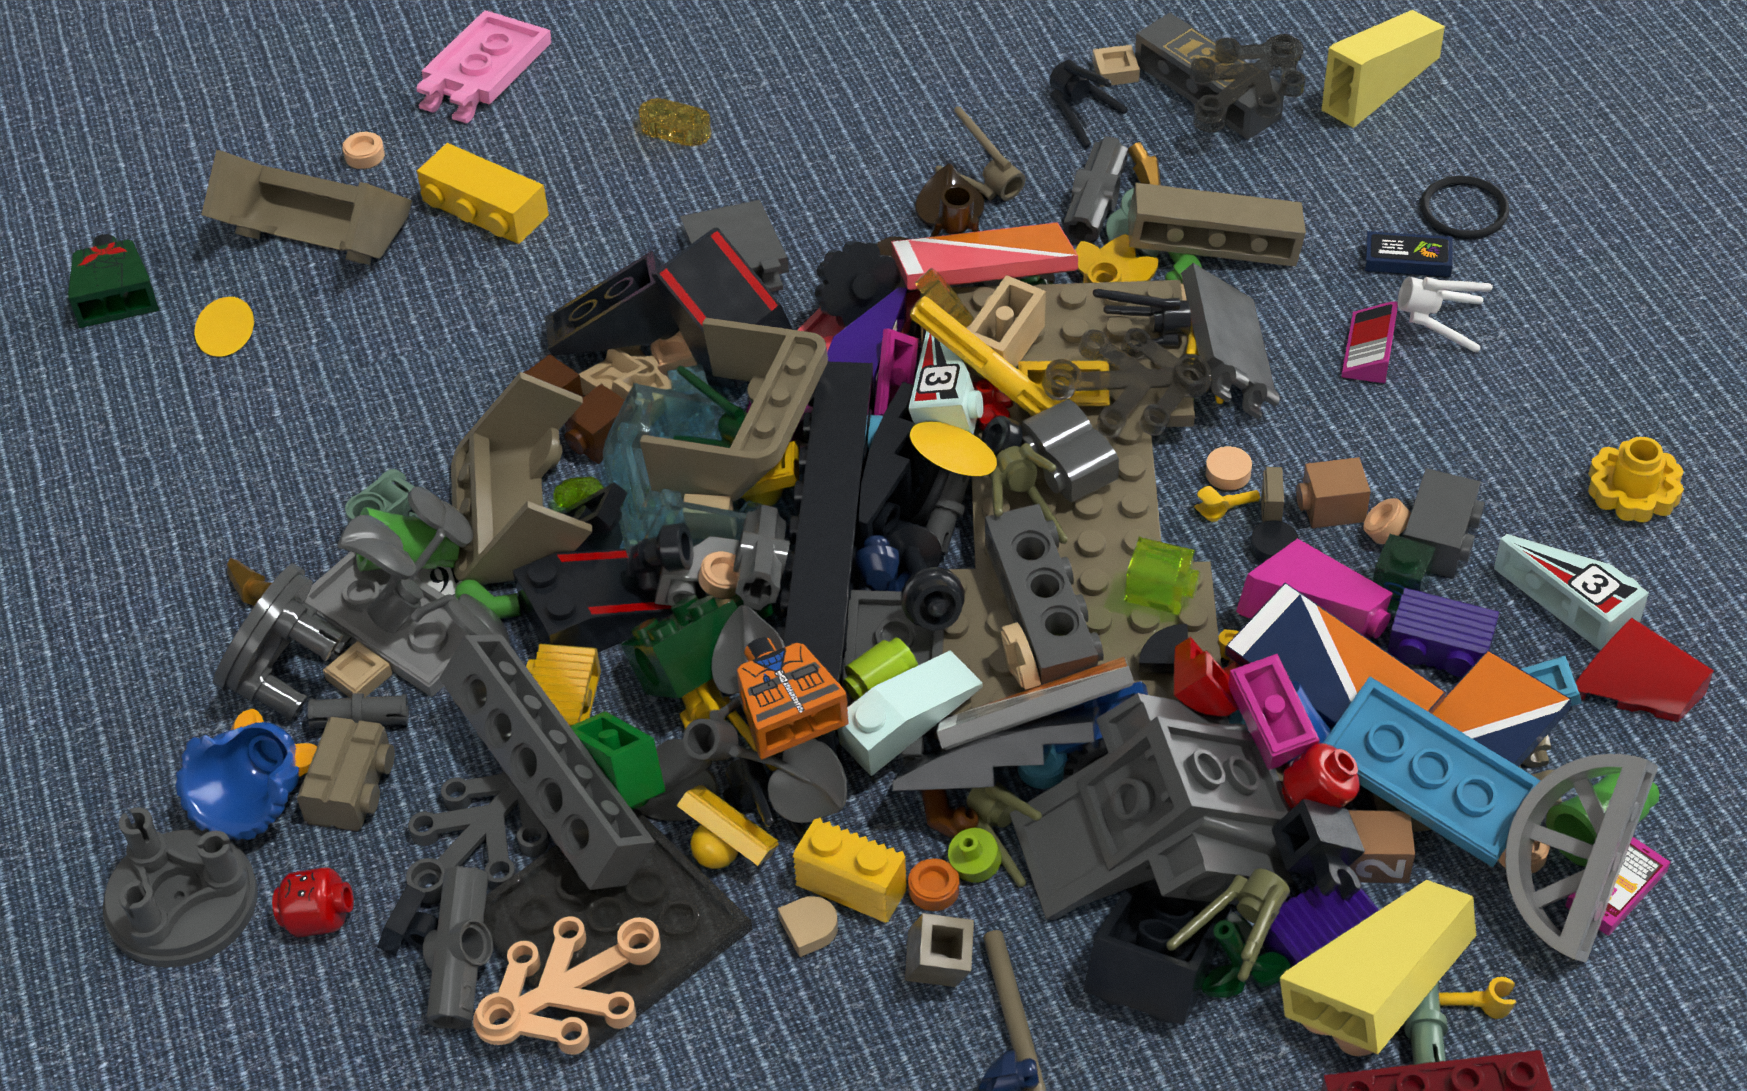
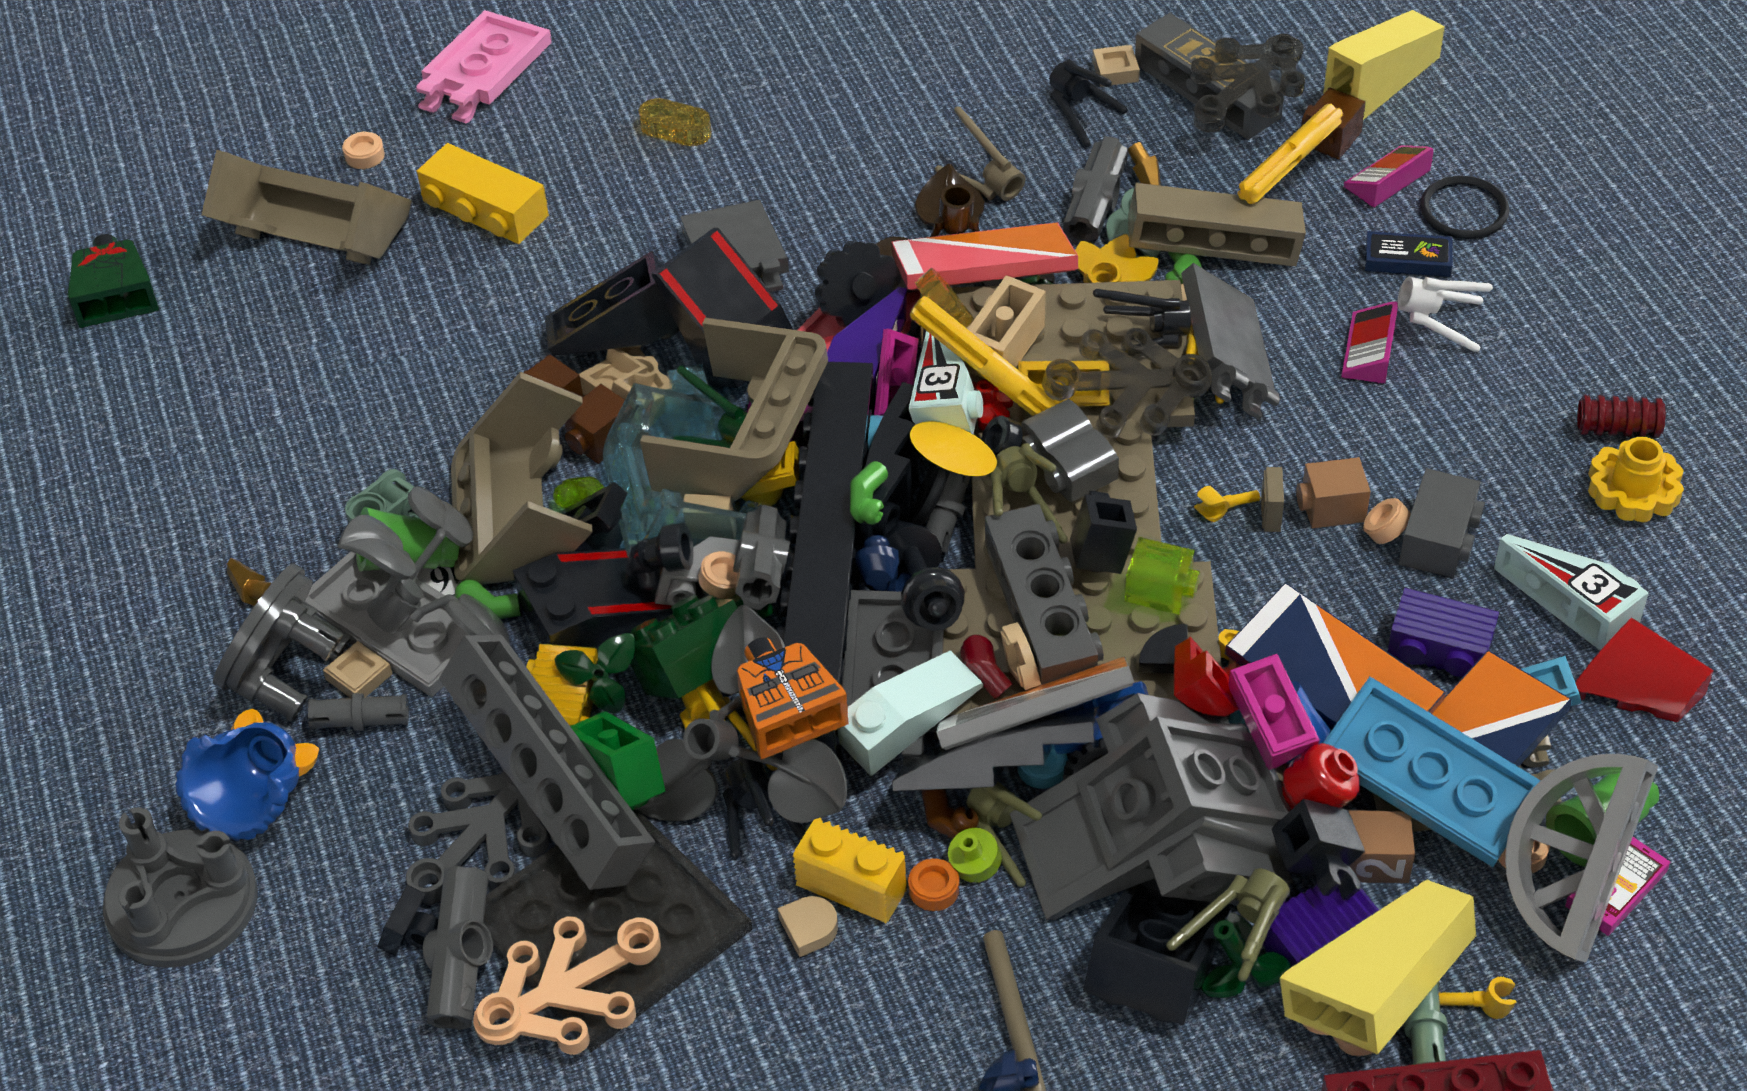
(224, 326): yellow sticker -> none
(312, 902): red head -> none
(346, 774): dark tan brick -> none
(613, 657): none -> dark green plant
(672, 353): light nougat tile -> none
(723, 831): yellow tile -> none
(862, 486): none -> bright green arm
(877, 666): lime brick -> none
(939, 950): dark tan brick -> none
(979, 657): none -> dark red arm
(1103, 533): none -> black brick
(1228, 468): light nougat tile -> none
(1271, 538): black tile -> none
(1290, 153): none -> yellow axle
(1322, 580): dark pink slope -> none
(1351, 122): none -> reddish brown brick
(1390, 173): none -> dark pink slope
(1403, 565): clear green brick -> none
(1621, 416): none -> dark red piece

